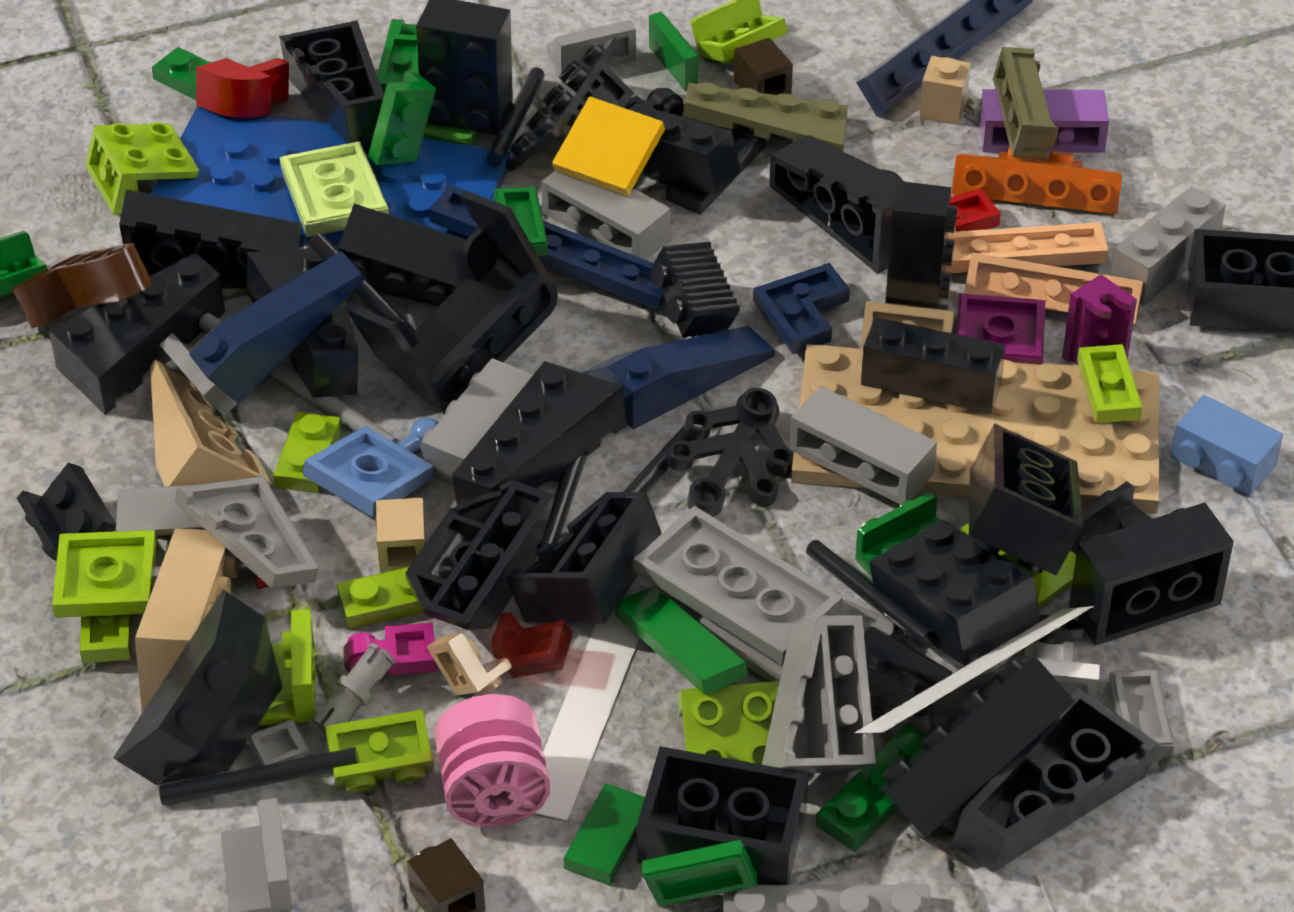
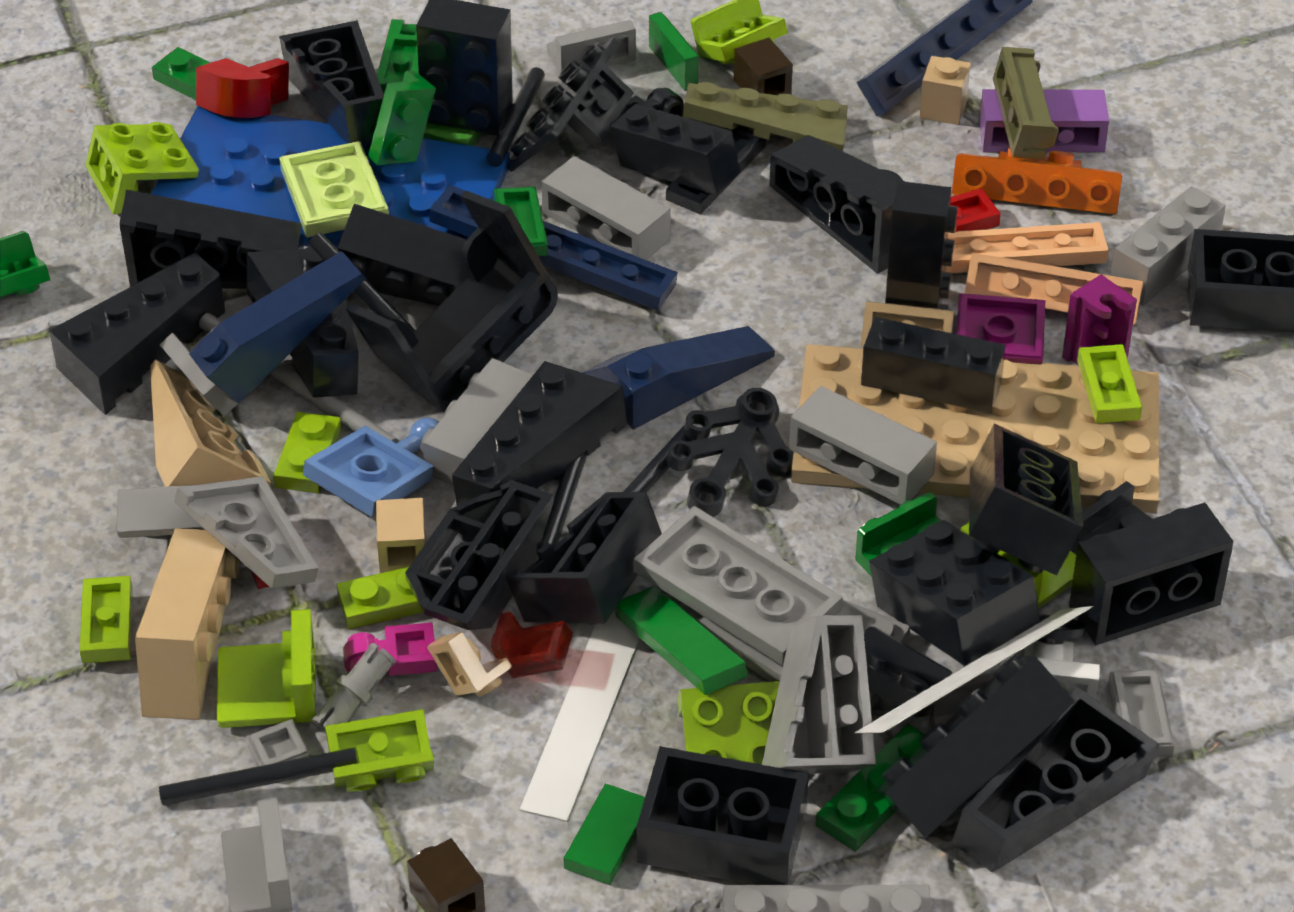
(65, 508): black bracket -> none
(82, 281): reddish brown beam -> none
(104, 573): lime plate -> none
(207, 699): black wedge -> none
(491, 760): bright pink wheel -> none
(608, 146): yellow tile -> none
(694, 289): black brick -> none
(699, 873): green tile -> none
(795, 305): dark blue plate -> none
(871, 594): black bar -> none
(1226, 445): medium blue brick -> none

